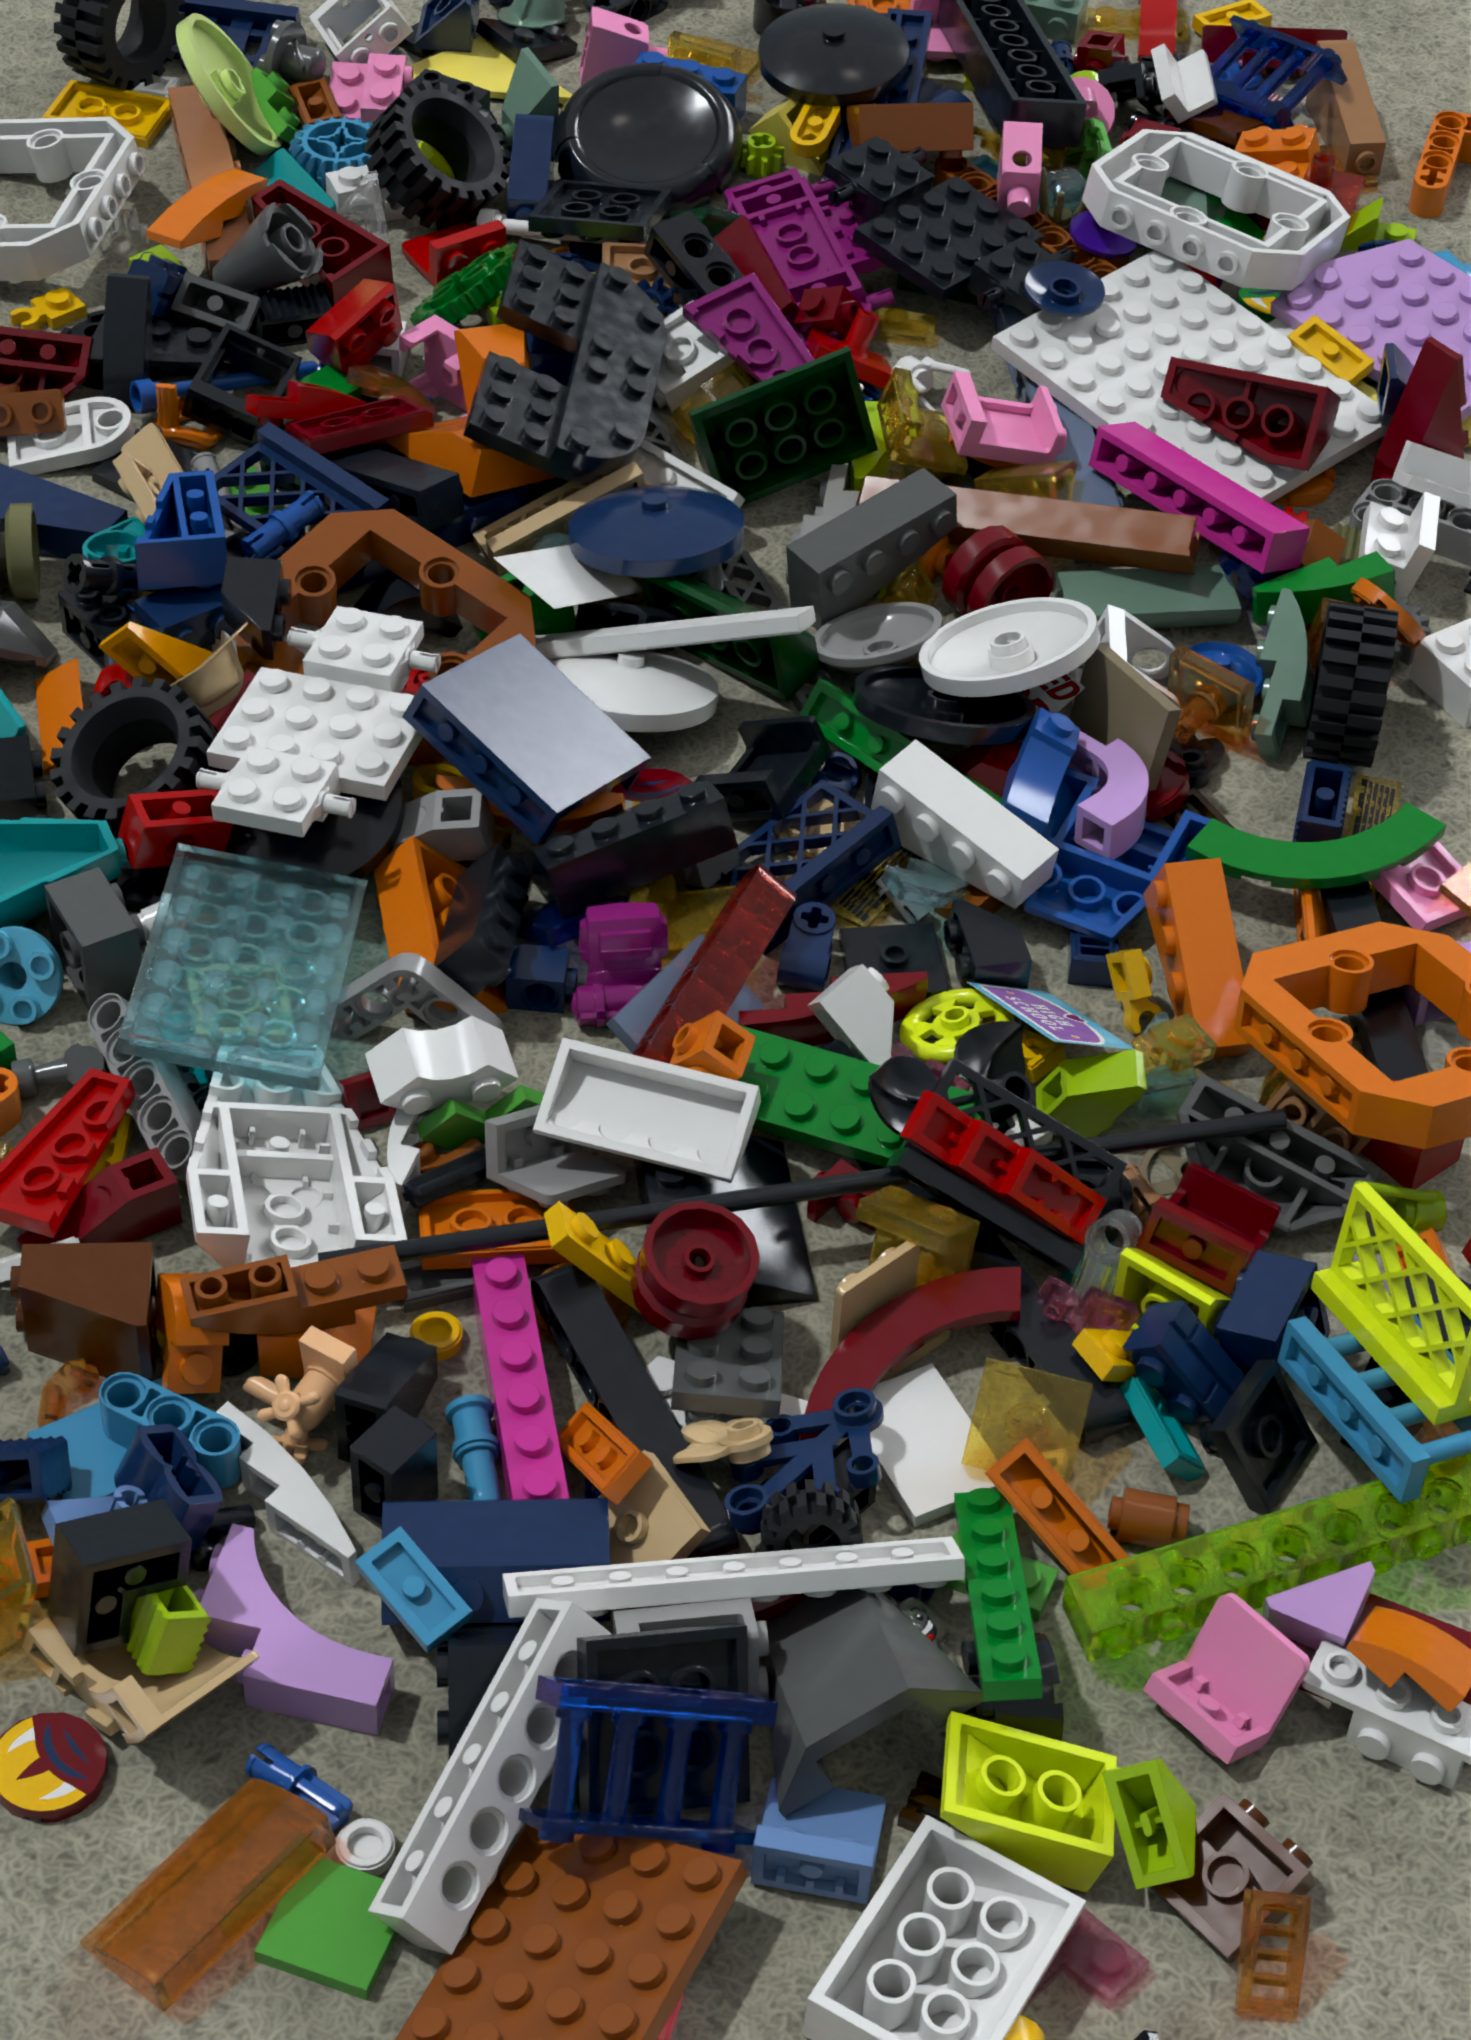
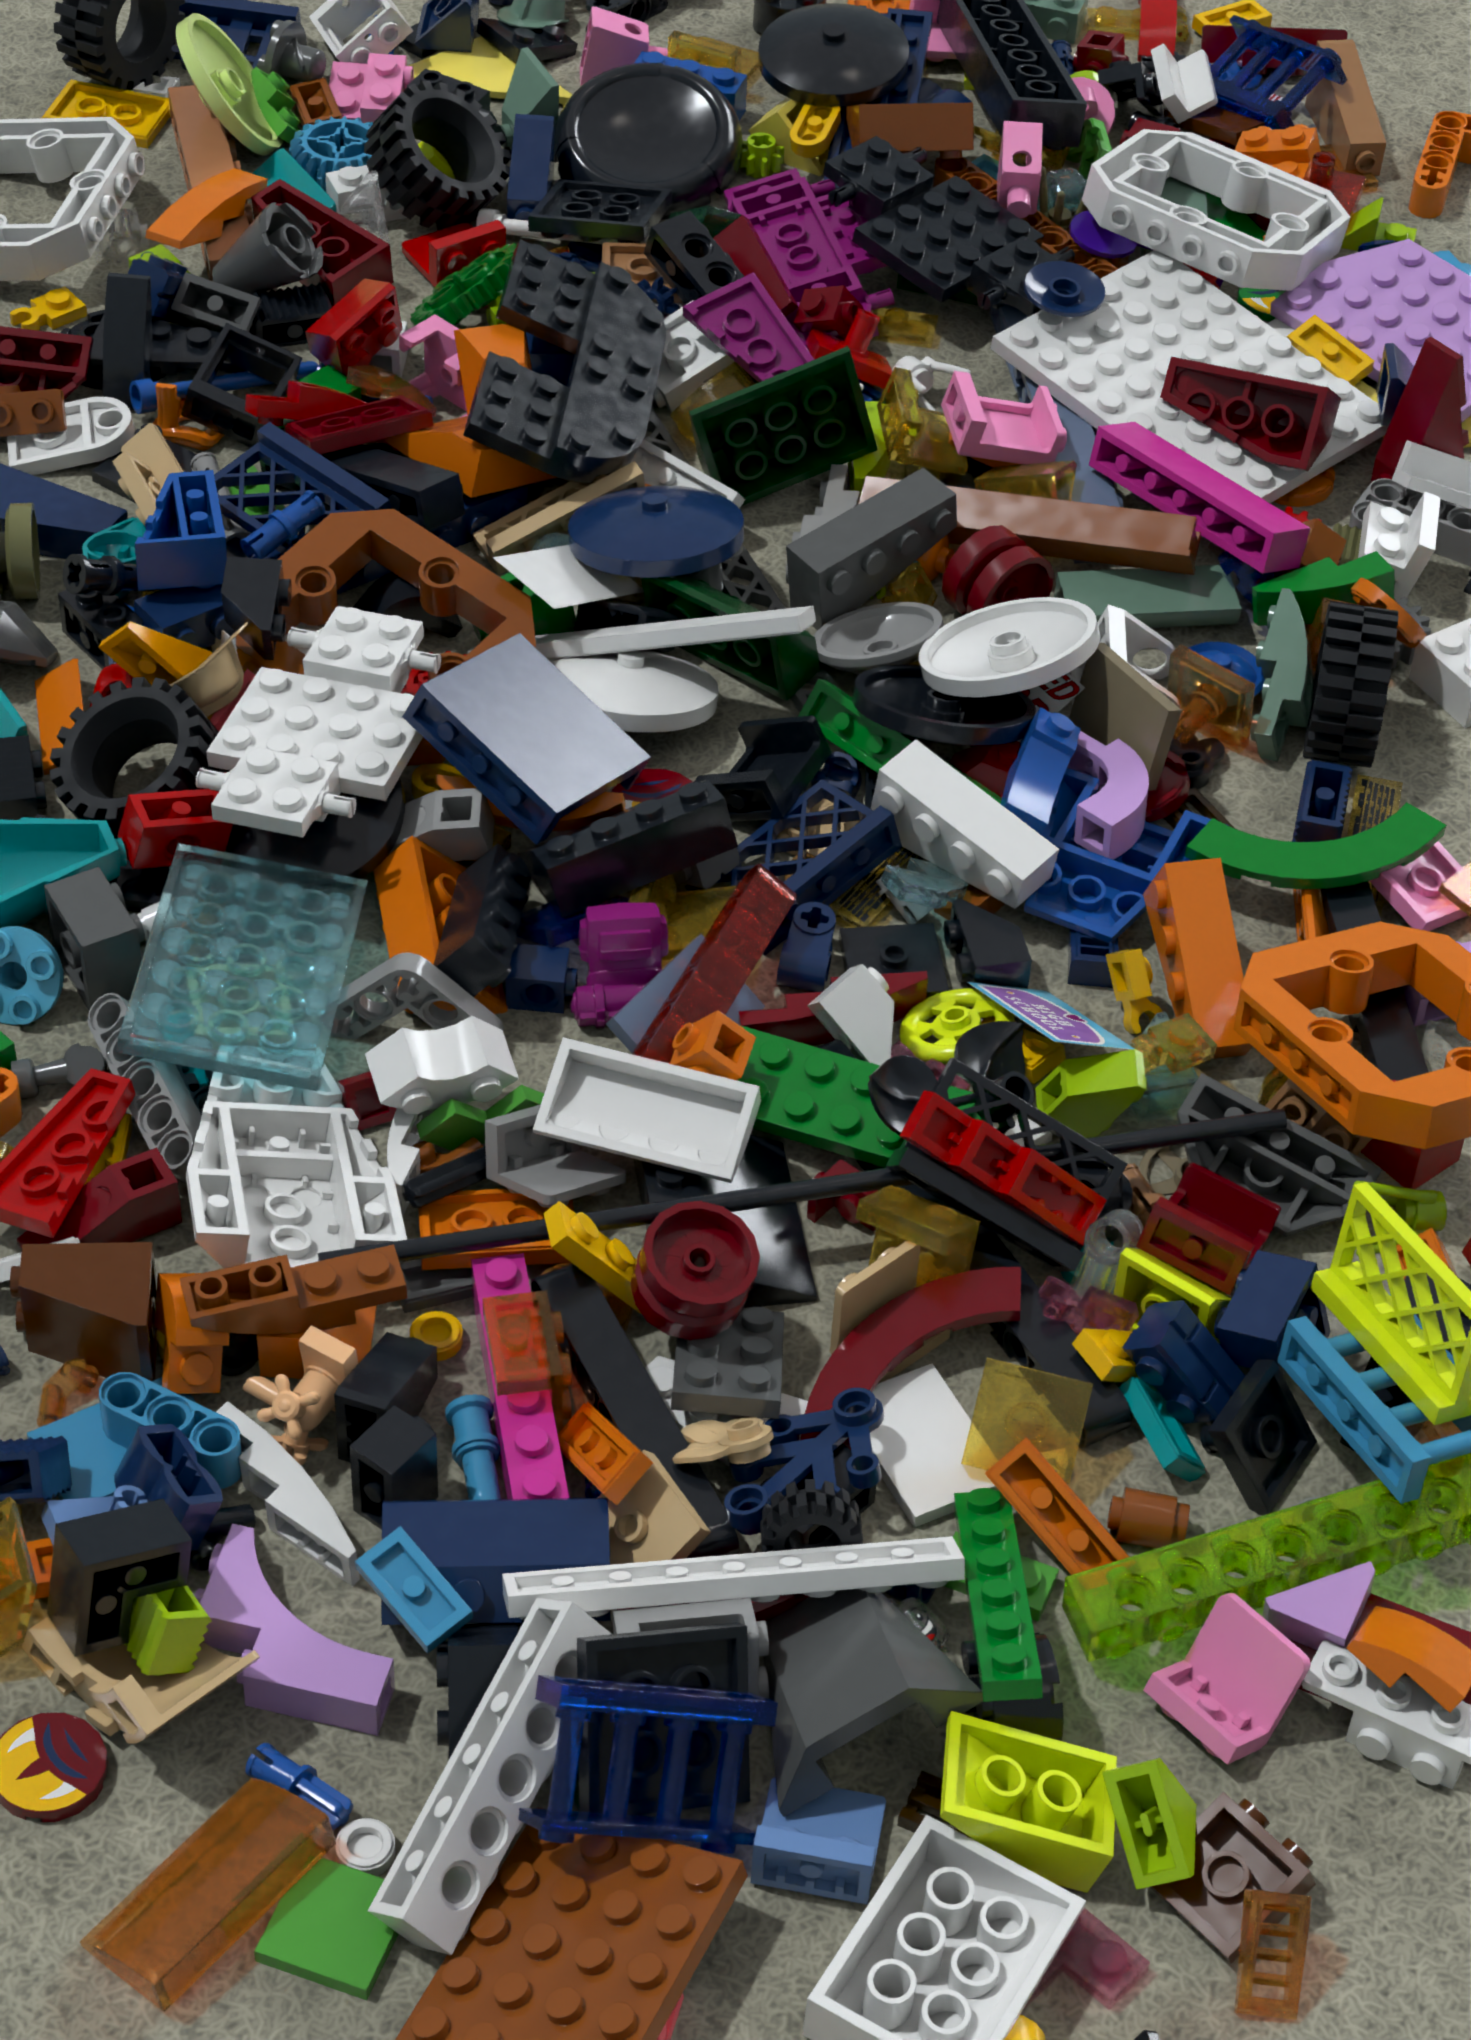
(525, 1348): none -> clear orange bracket

